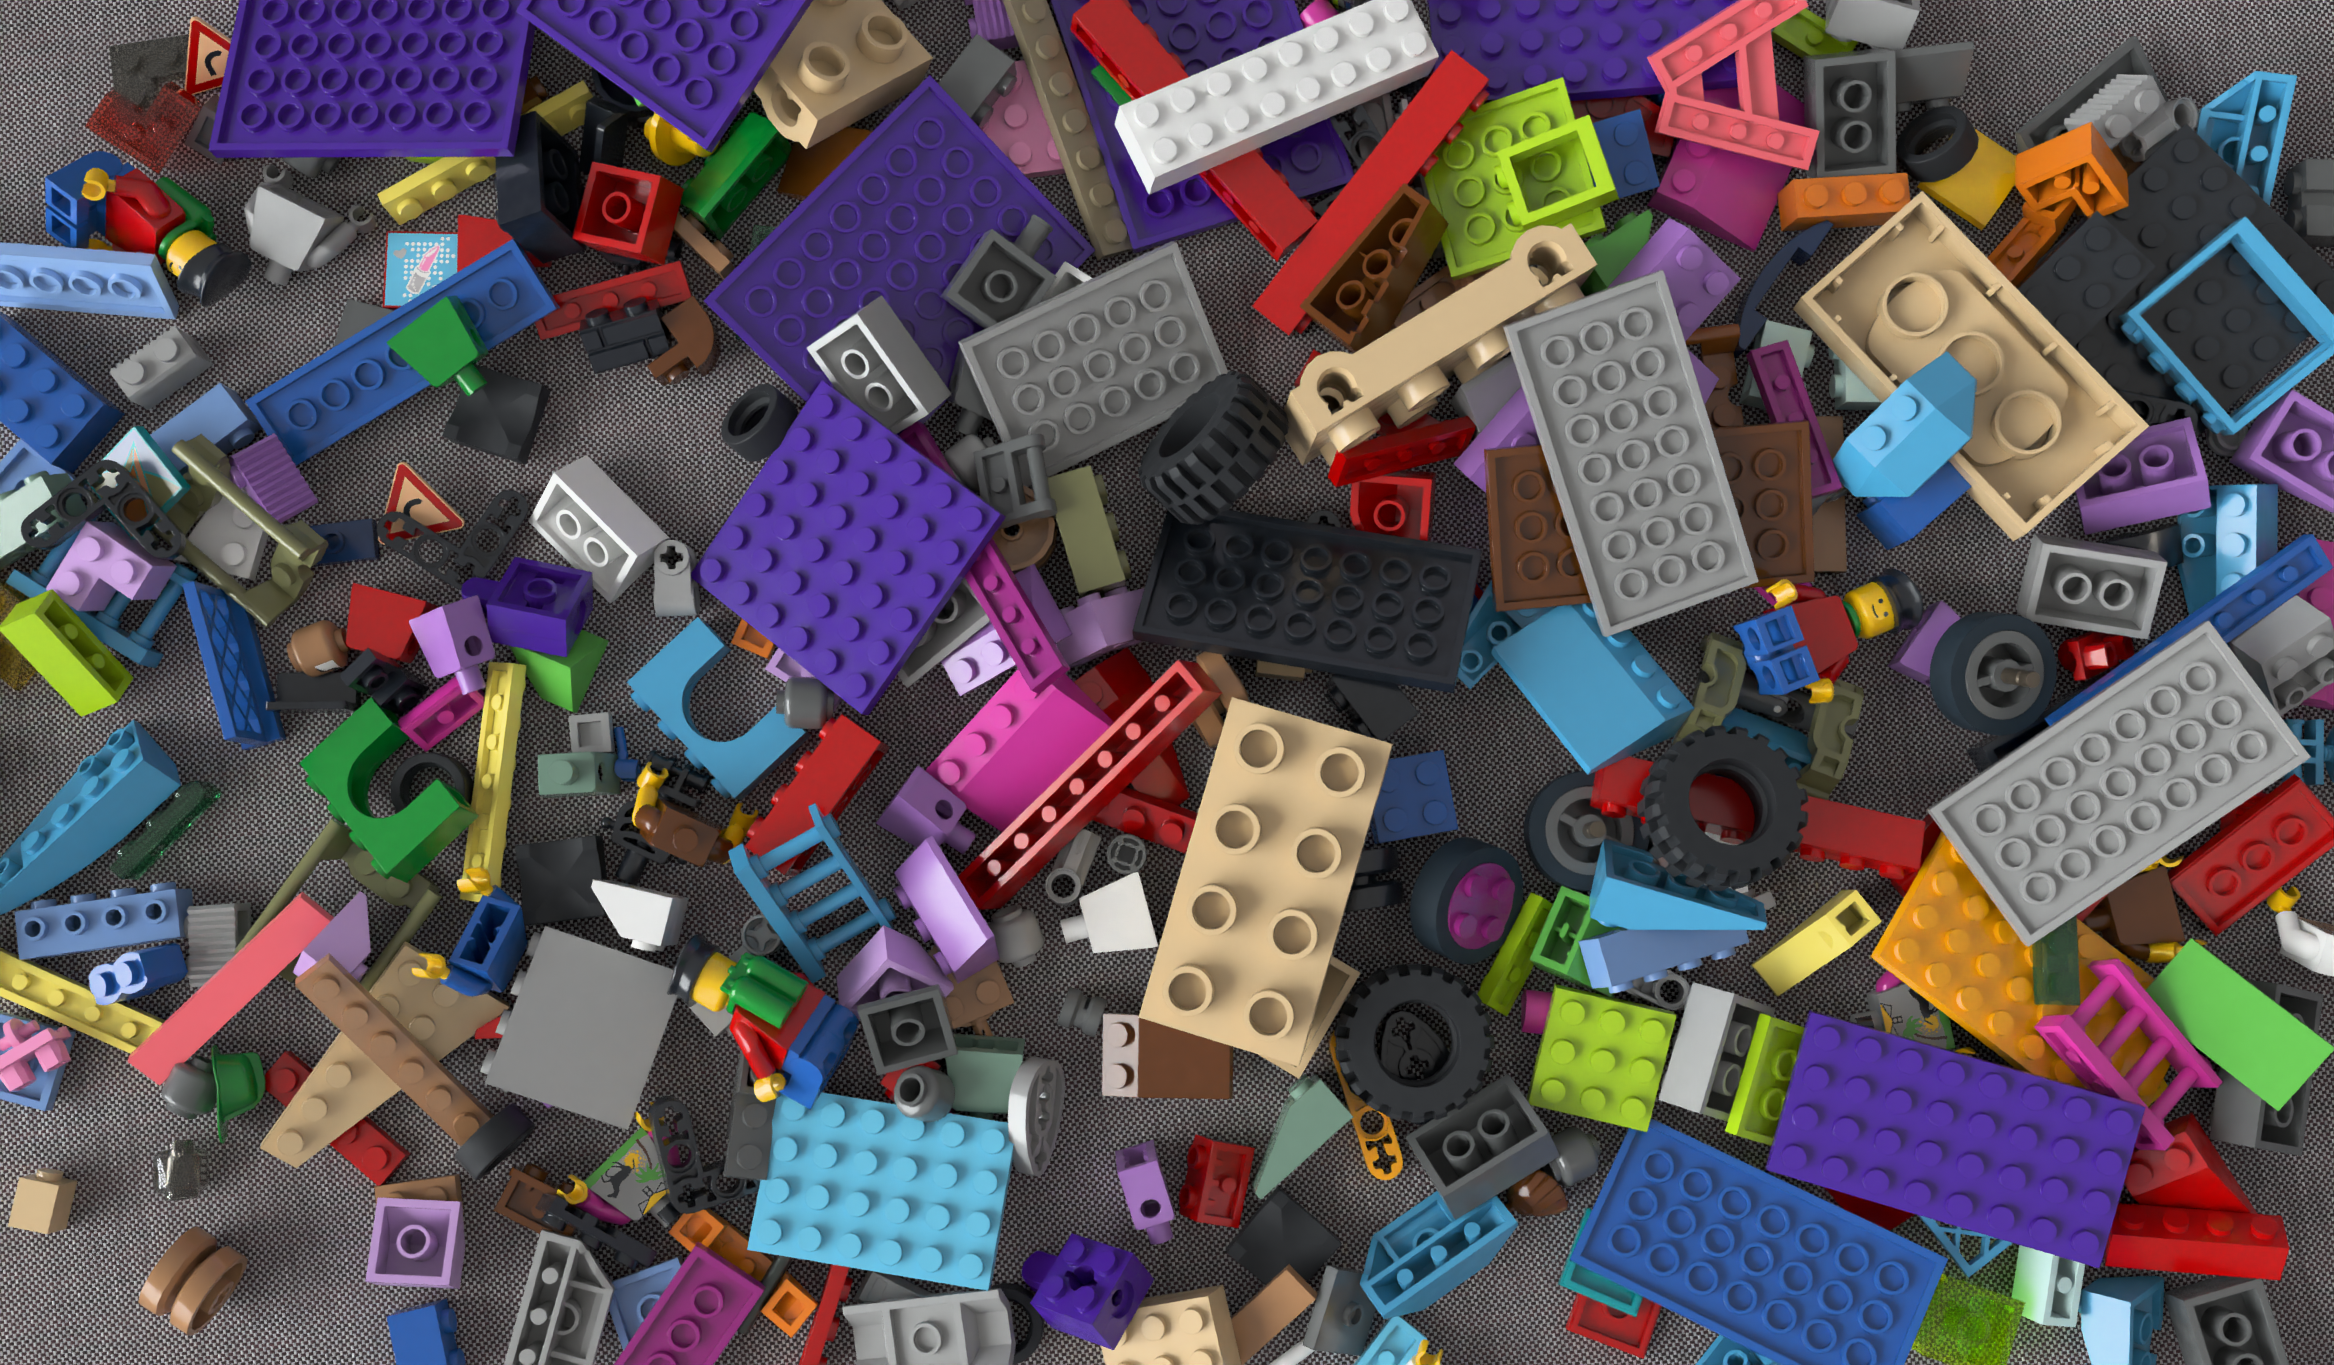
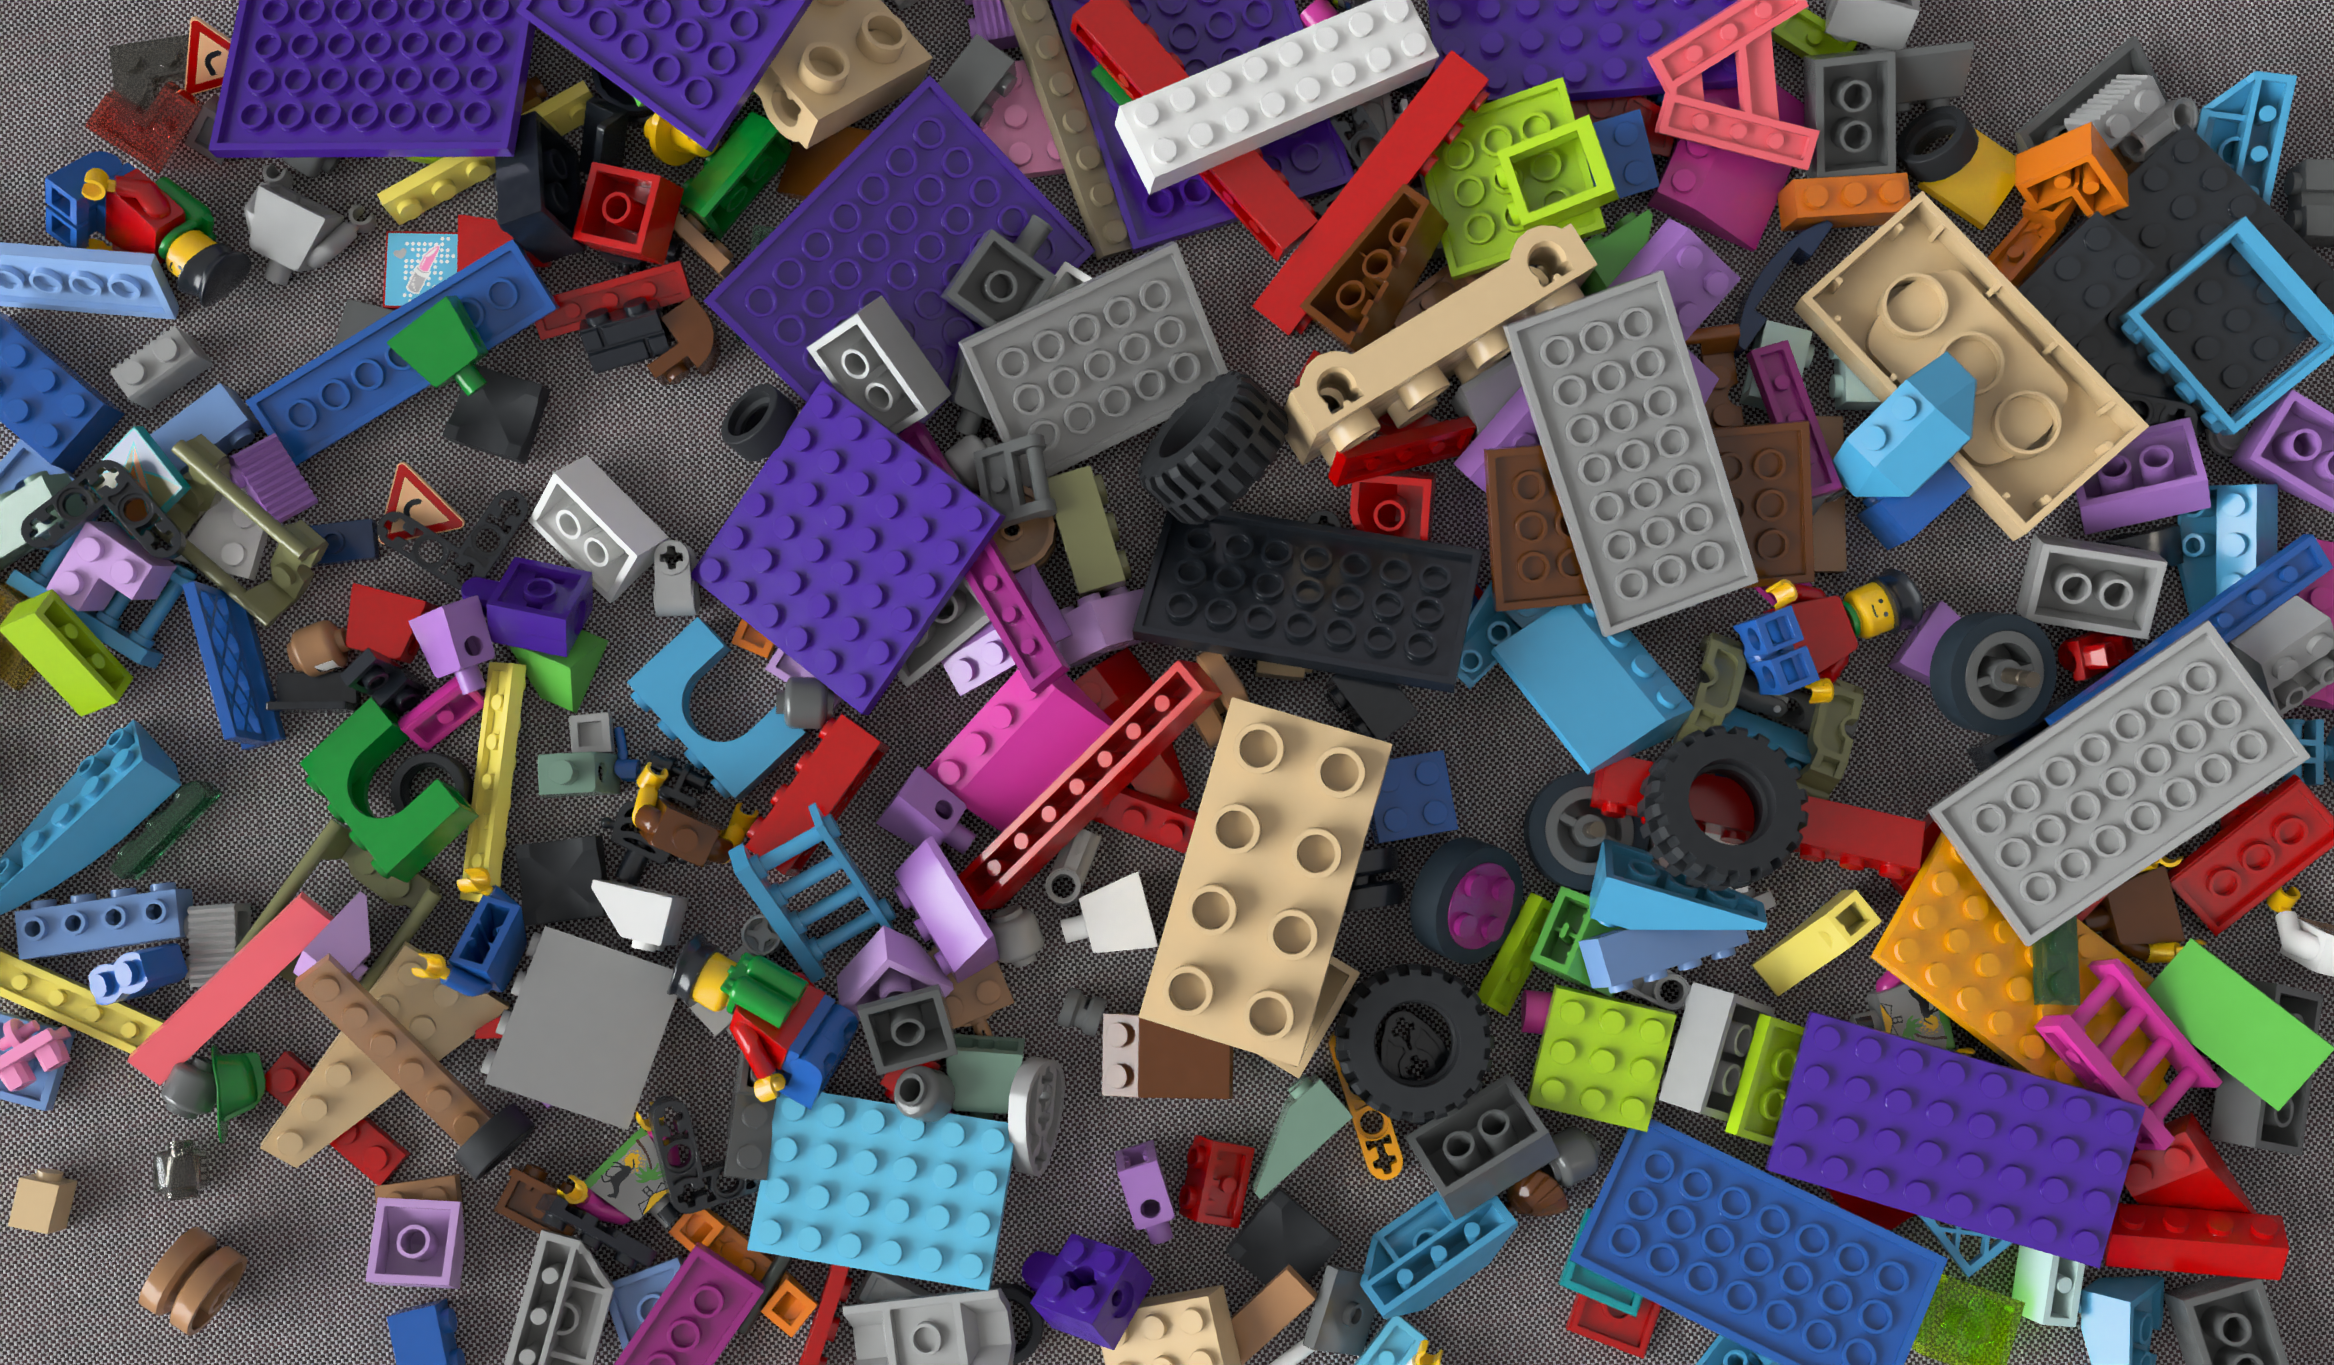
(1126, 854): dark grey wheel -> none

